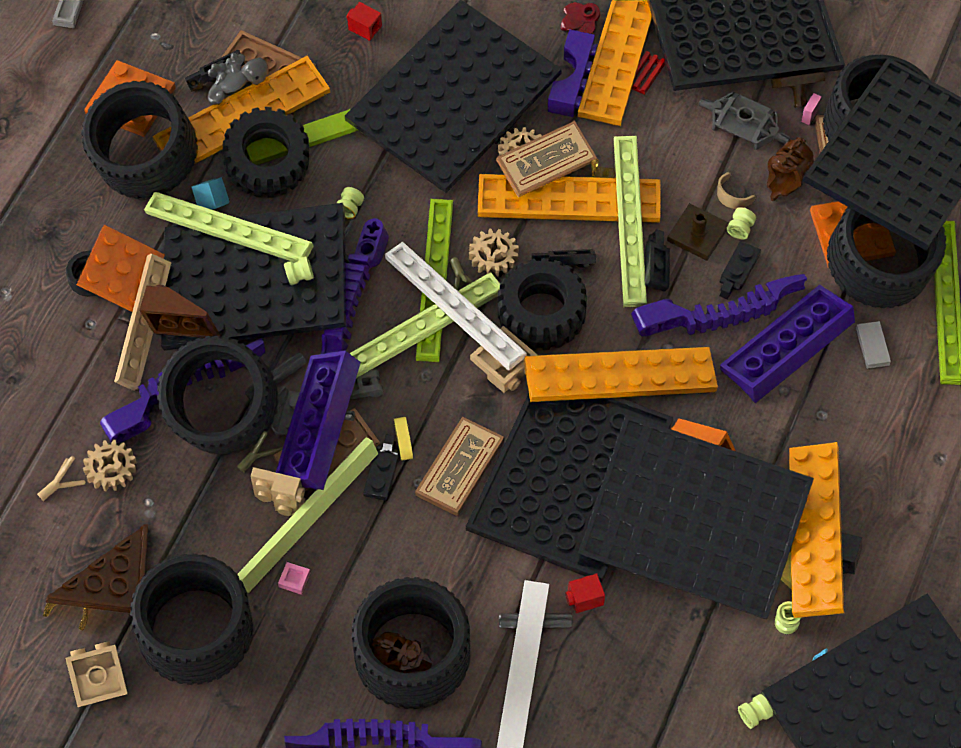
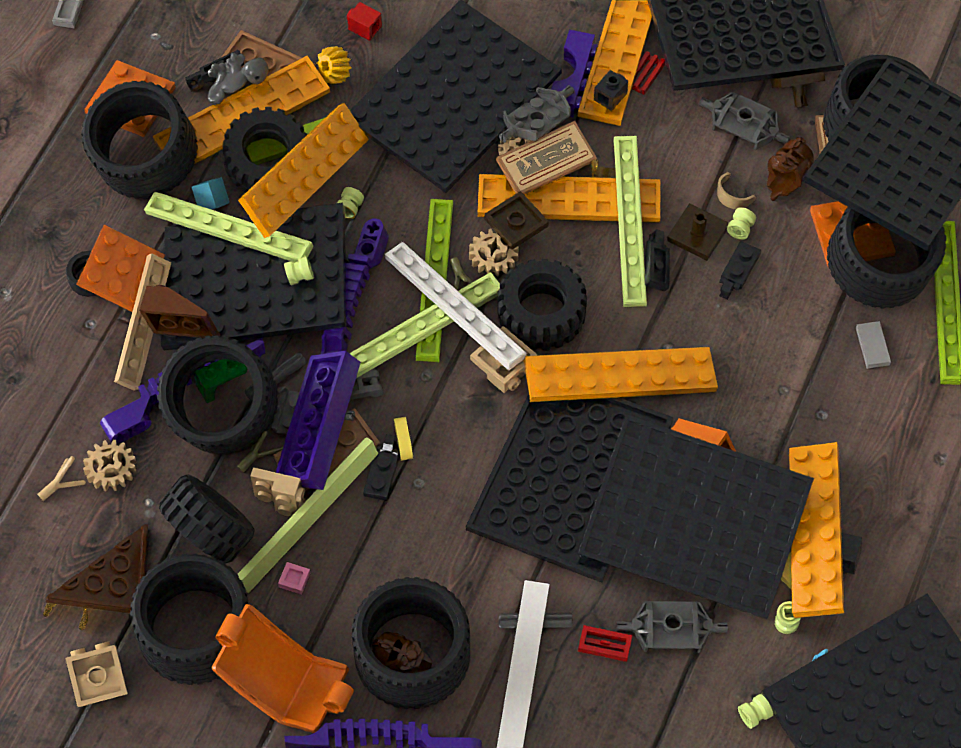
(206, 518): none -> black tyre
(216, 374): none -> green bracket
(279, 672): none -> orange panel
(303, 170): none -> light orange plate
(334, 65): none -> yellow gear
(459, 466): tile -> none
(516, 220): none -> dark brown tile
(547, 105): none -> dark grey plate
(578, 19): dark red plate -> none
(581, 257): black hinge -> none
(585, 593): red brick -> none
(611, 90): none -> black brick
(622, 656): none -> red tile
(651, 627): none -> dark grey plate
(666, 315): dark purple piece -> none
(788, 342): dark purple arch -> none
(811, 109): bright pink tile -> none

